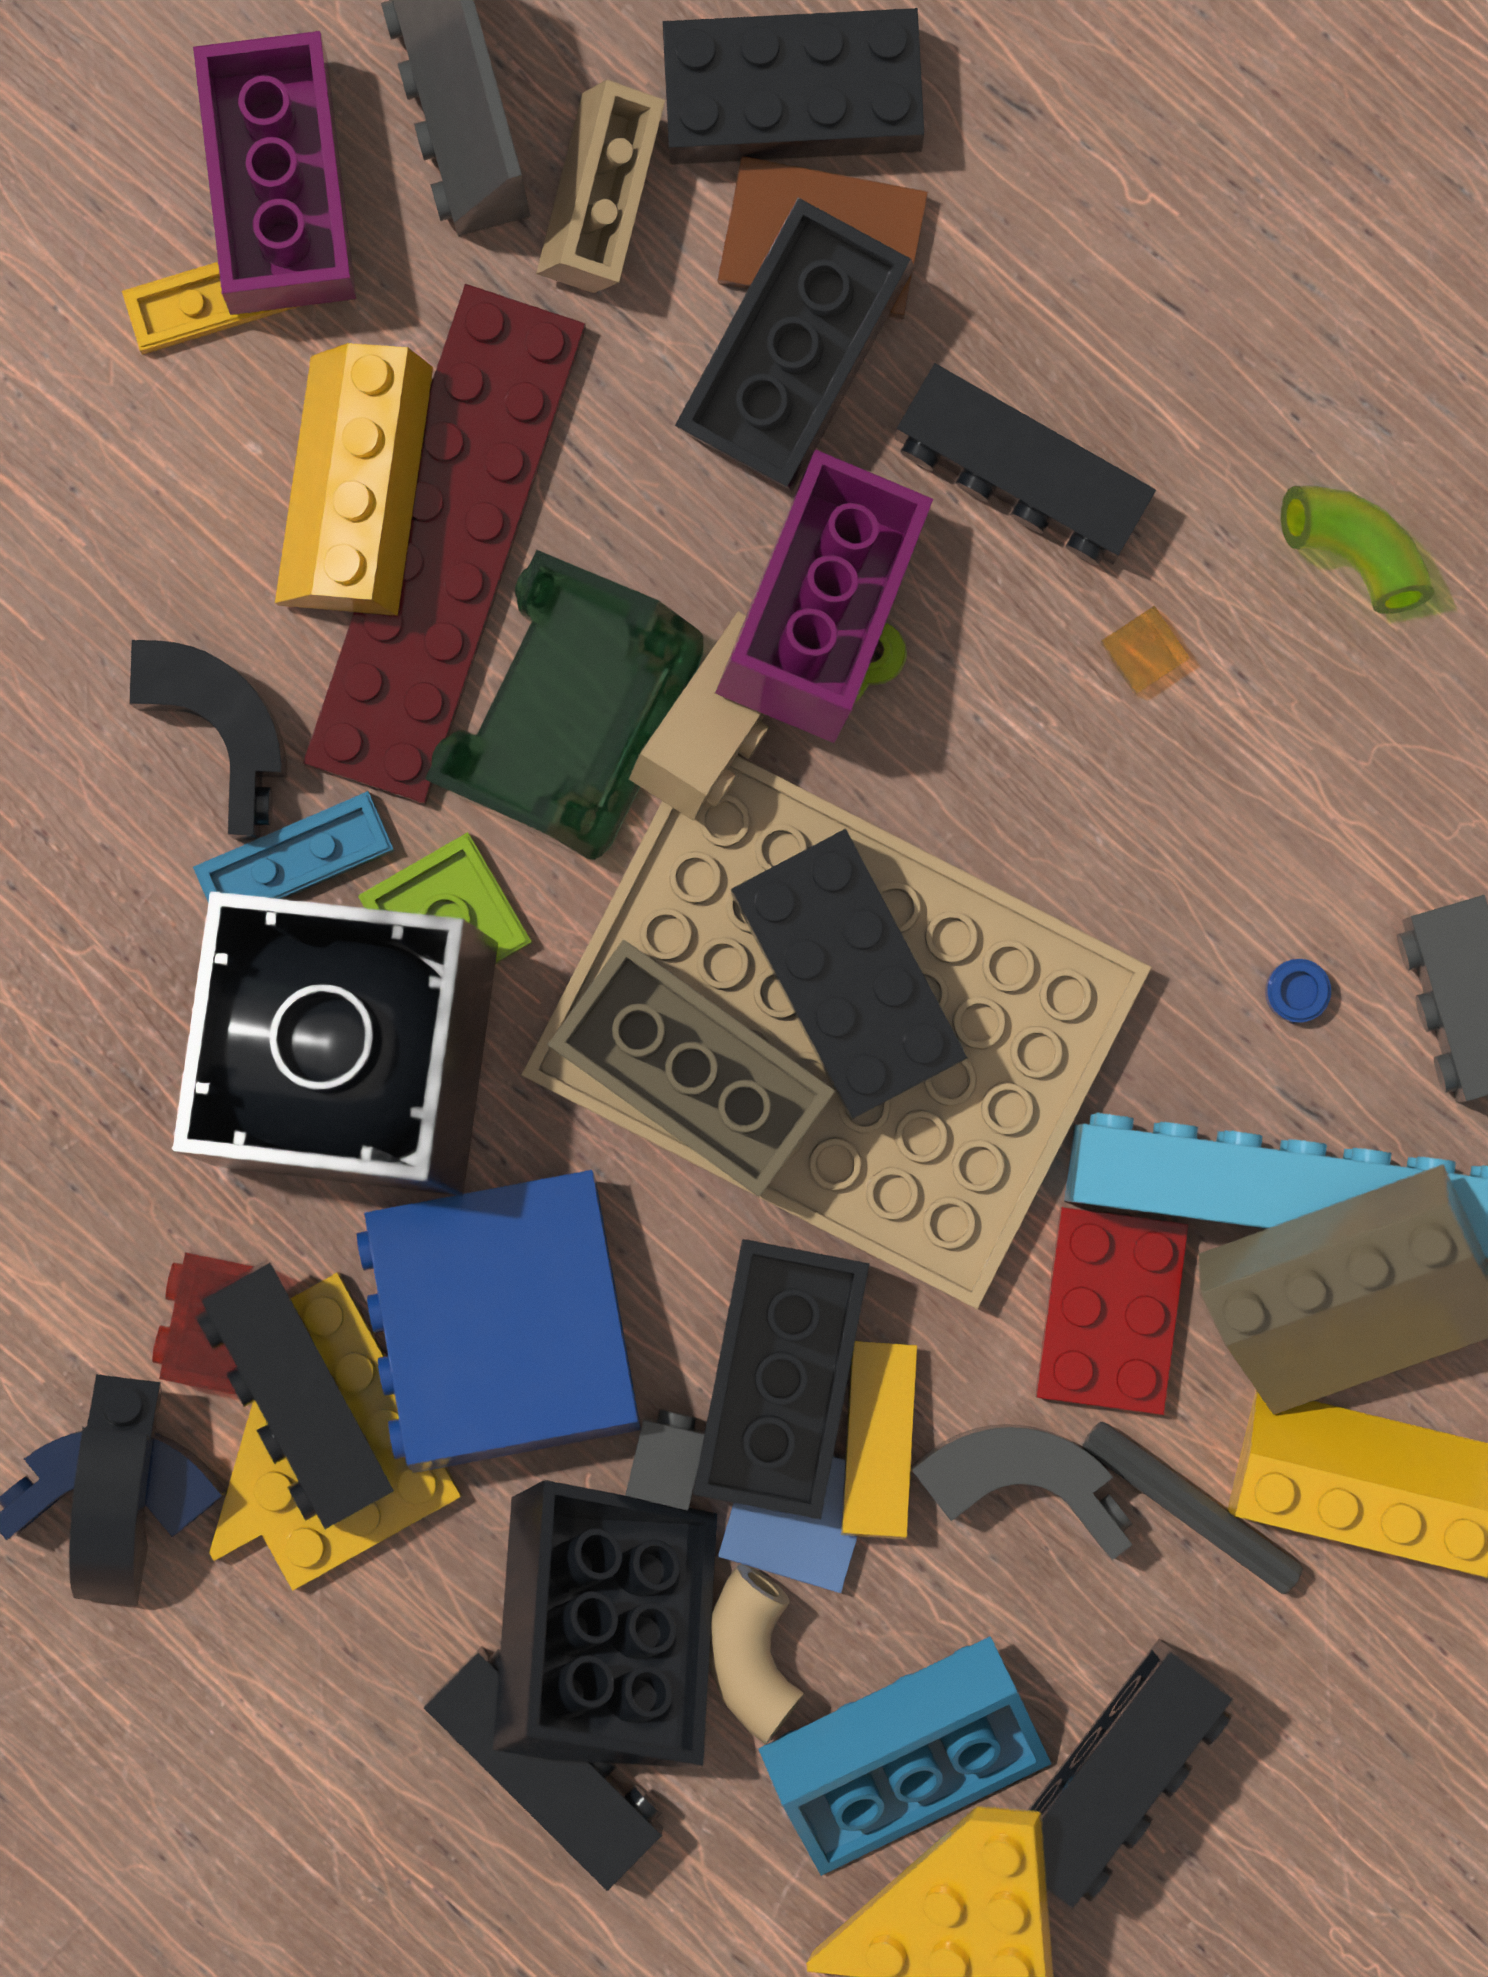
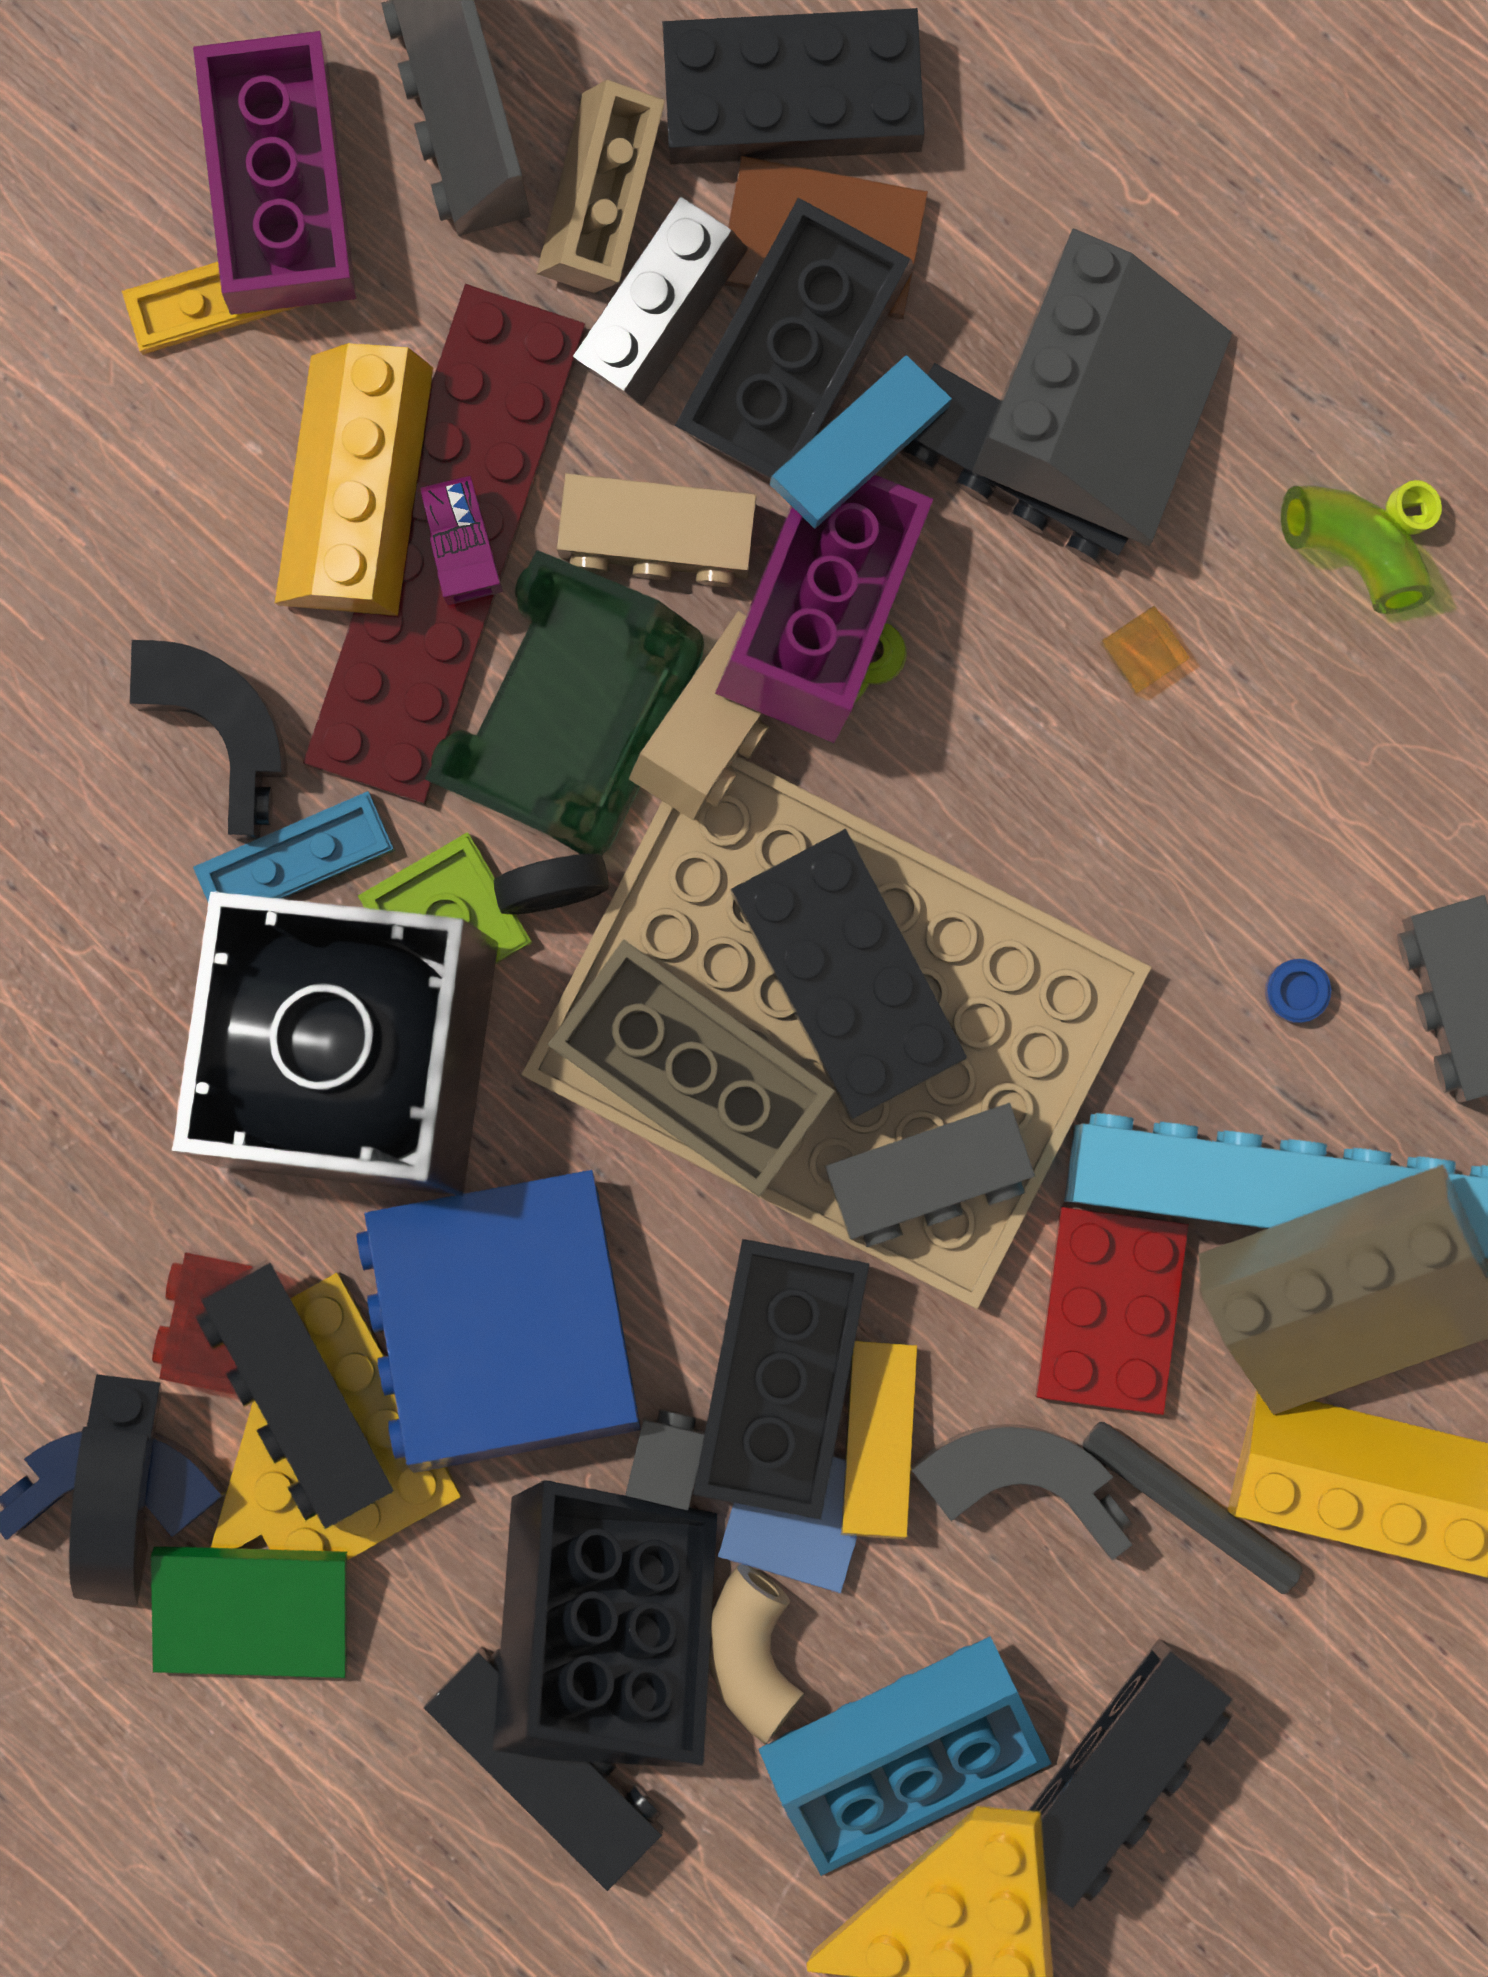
(249, 1611): none -> green tile
(460, 541): none -> magenta leg
(551, 884): none -> black tyre
(656, 529): none -> tan brick
(661, 301): none -> brick
(860, 441): none -> dark azure tile
(931, 1175): none -> dark grey brick
(1105, 391): none -> dark grey slope
(1411, 495): none -> neon yellow hinge

